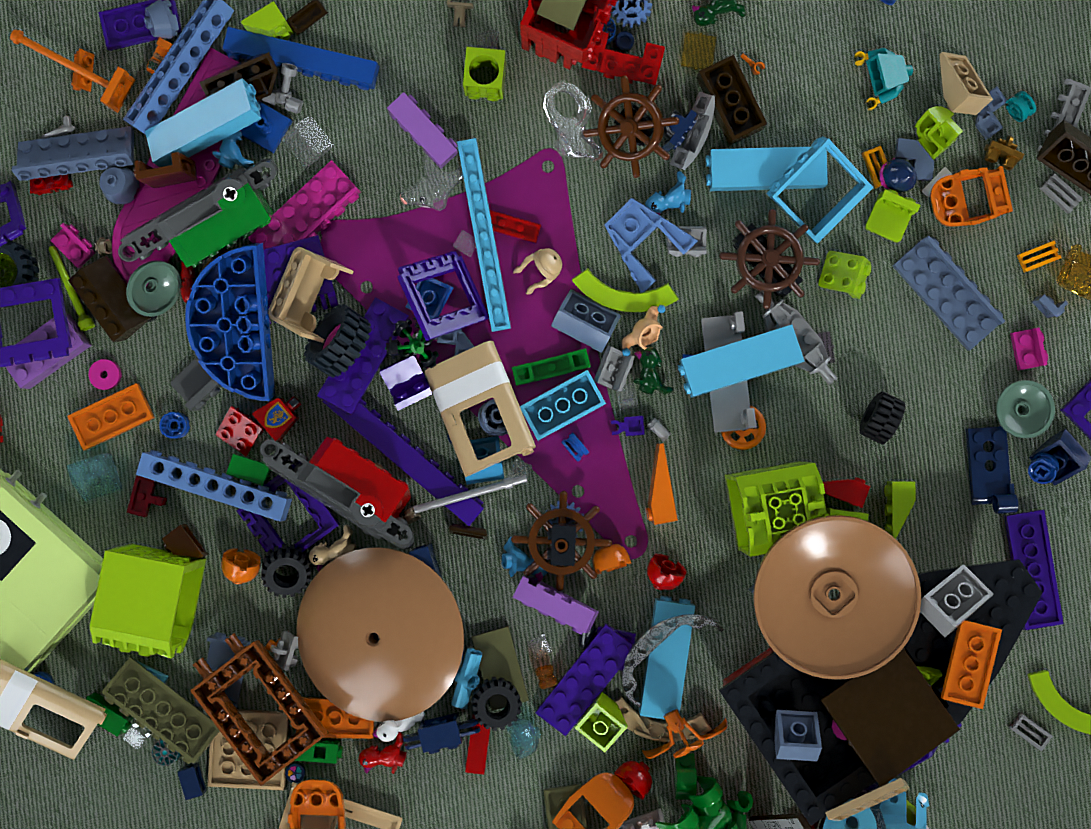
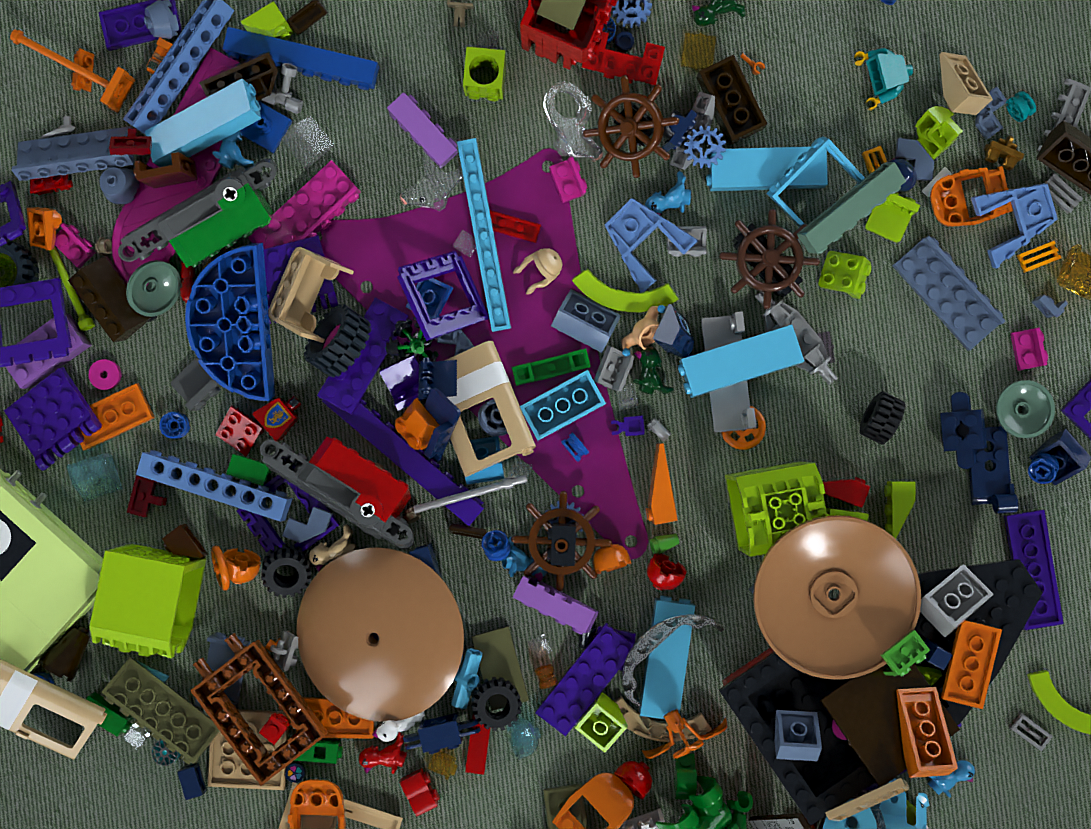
(43, 226): none -> orange slope
(51, 418): none -> dark purple hinge
(67, 653): none -> dark brown cone
(130, 144): none -> dark red plate
(220, 567): none -> orange plate
(275, 727): none -> red bracket
(316, 525): none -> sand blue tile
(416, 425): none -> orange slope
(419, 792): none -> red brick
(439, 375): none -> dark blue hinge
(443, 764): none -> clear yellow bracket
(446, 416): none -> dark blue bracket
(498, 552): none -> blue wheel
(568, 180): none -> dark pink bracket
(662, 543): none -> bright green cone
(674, 333): none -> dark blue slope
(695, 145): none -> medium blue gear
(851, 208): none -> sand green brick
(905, 653): none -> bright green bracket
(924, 733): none -> orange slope
(937, 655): none -> dark blue piece
(944, 783): none -> dark azure animal
(963, 430): none -> dark blue brick
(1033, 214): none -> medium blue wing

